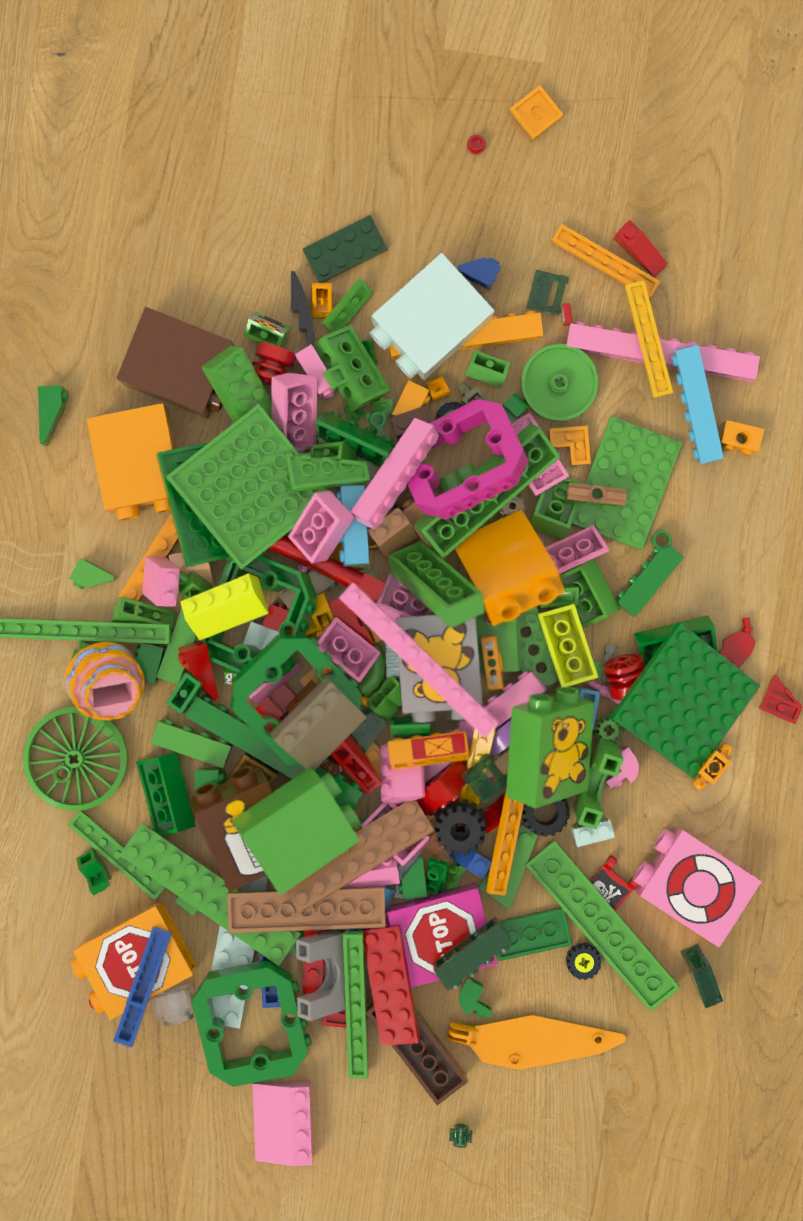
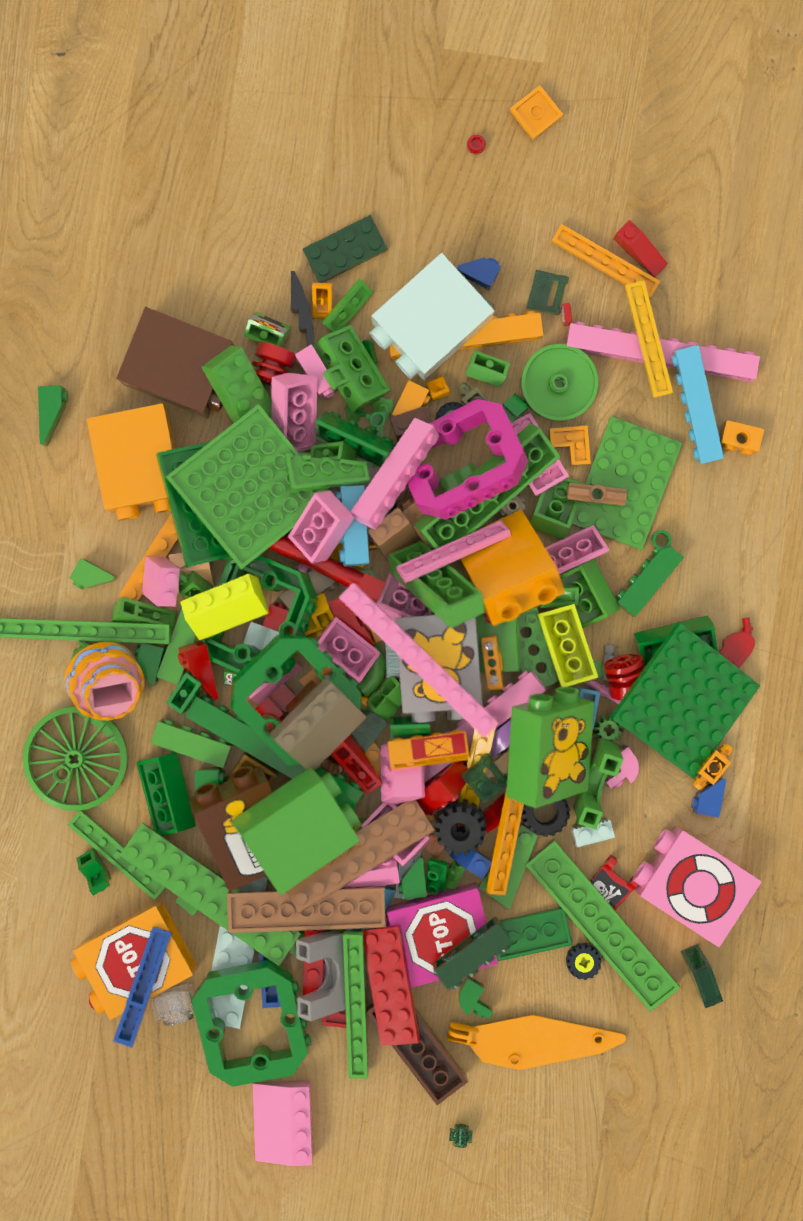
(453, 551): none -> bright pink tile
(709, 799): none -> blue slope
(780, 701): red wing -> none

